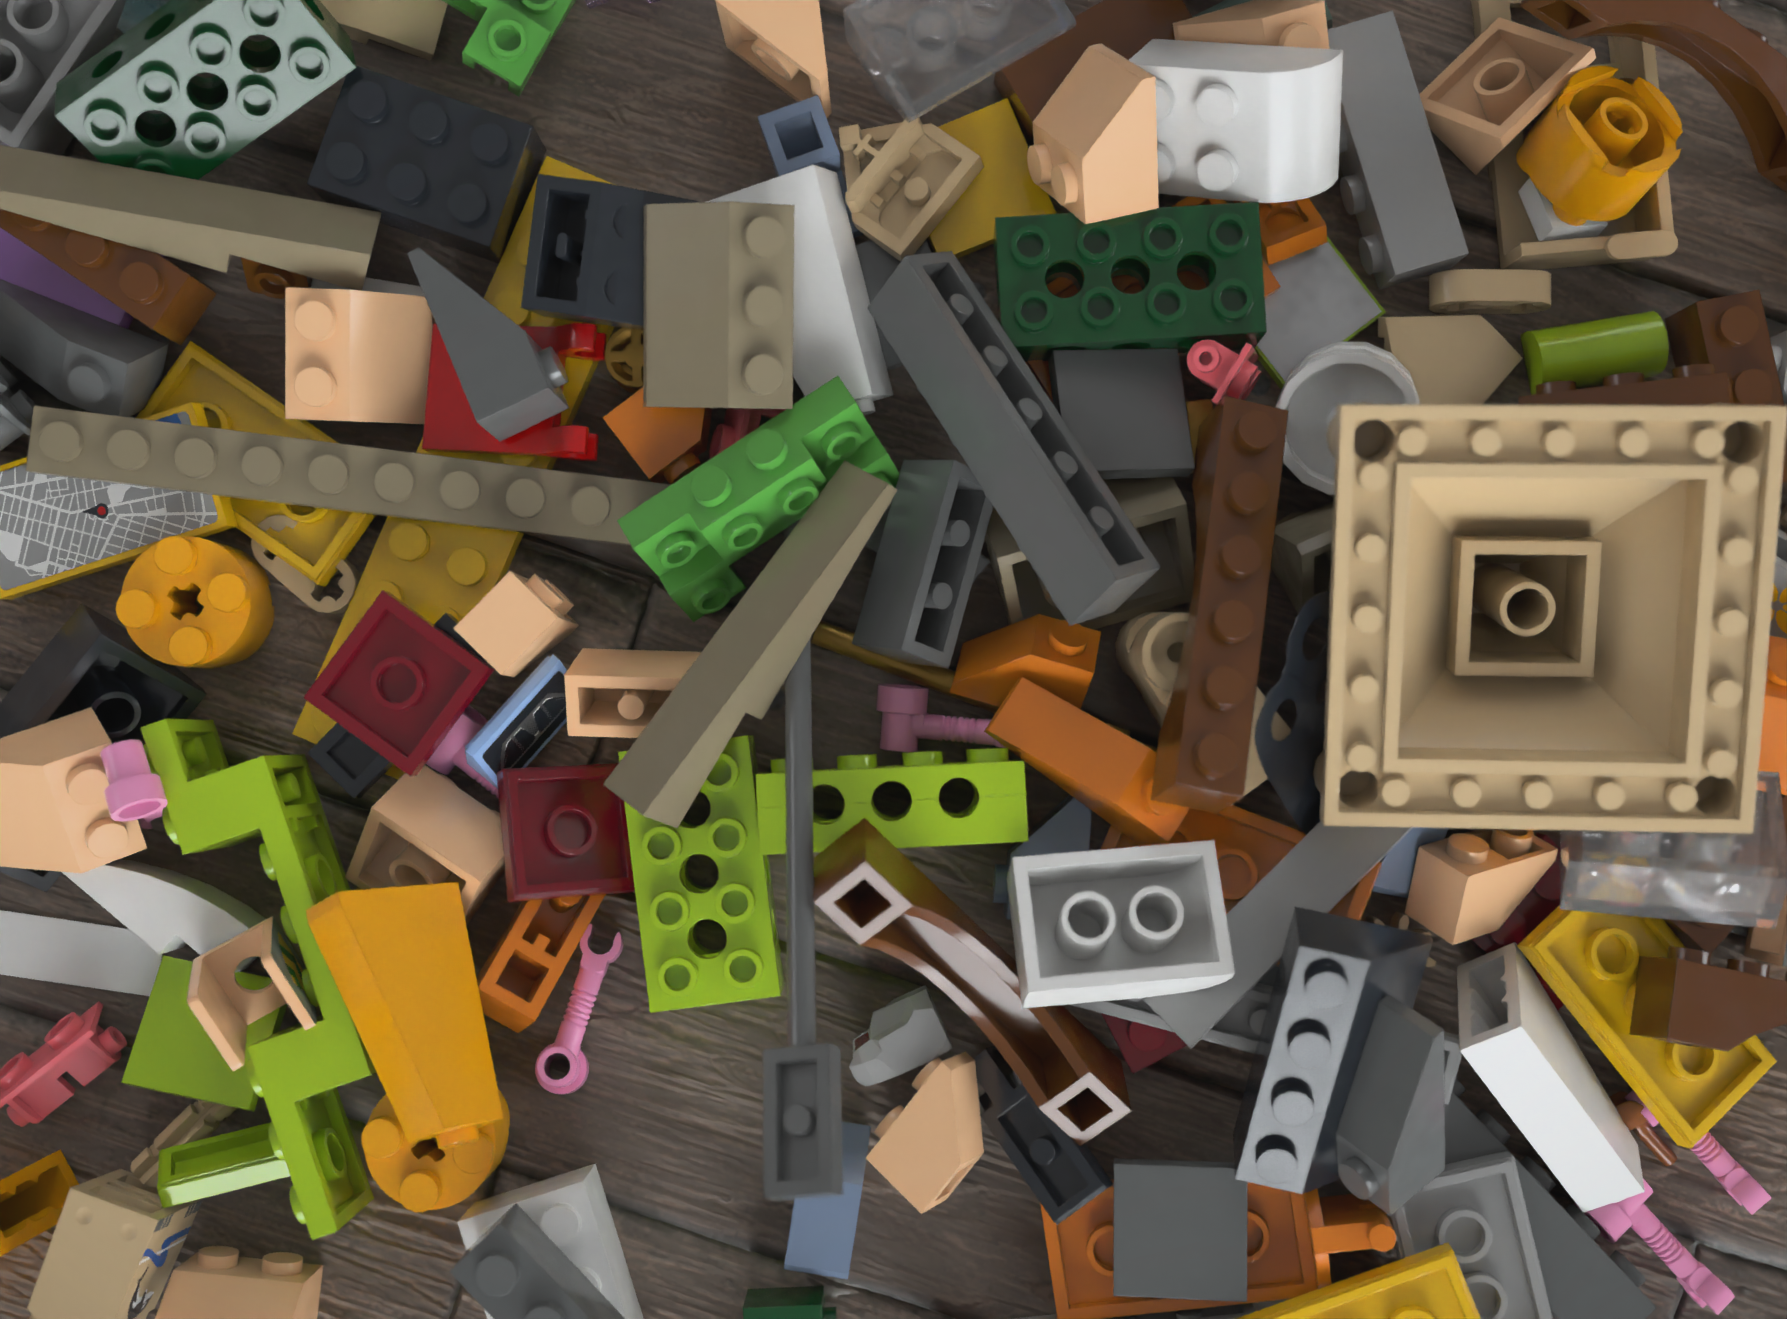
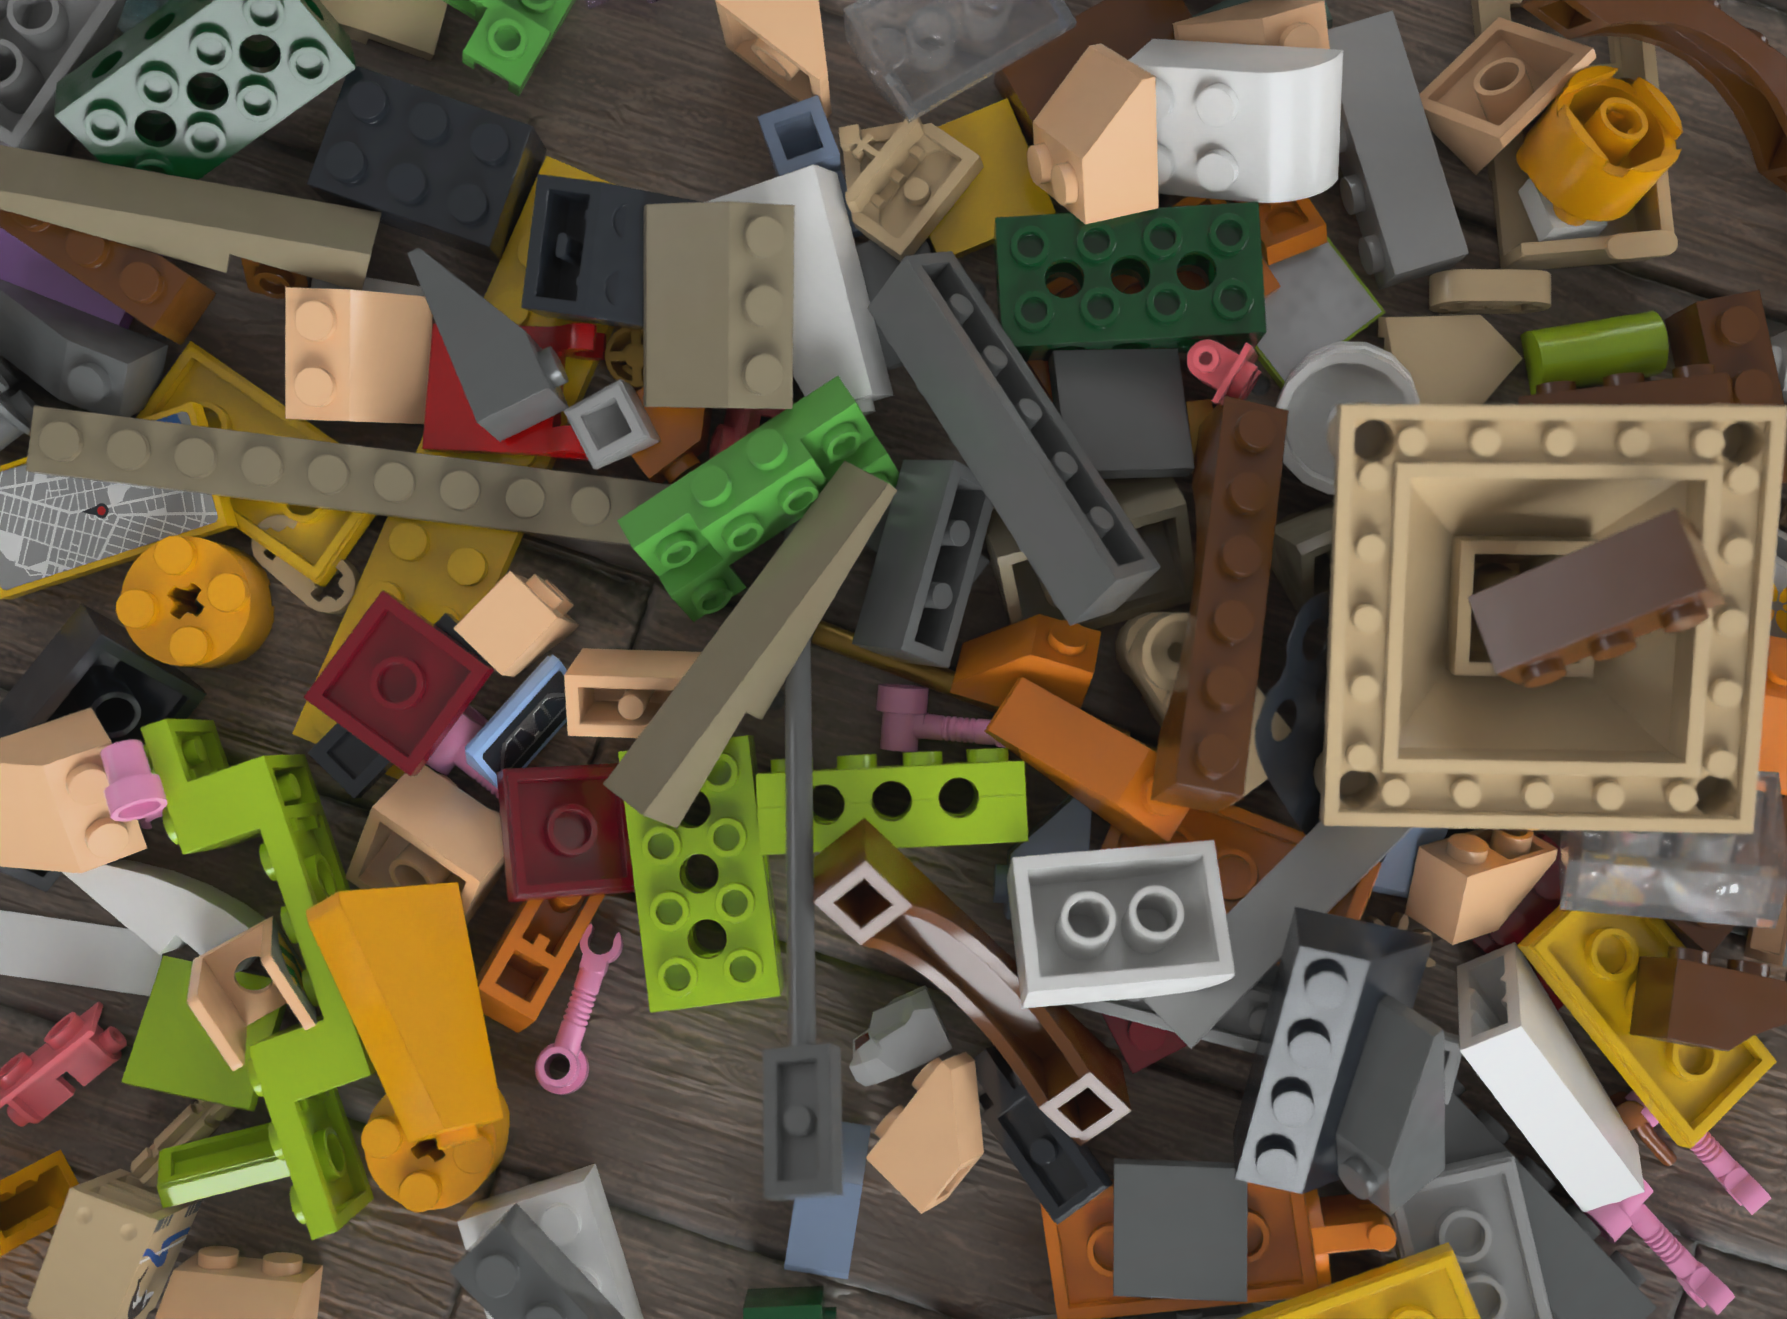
(612, 424): none -> light grey slope
(1597, 600): none -> reddish brown brick

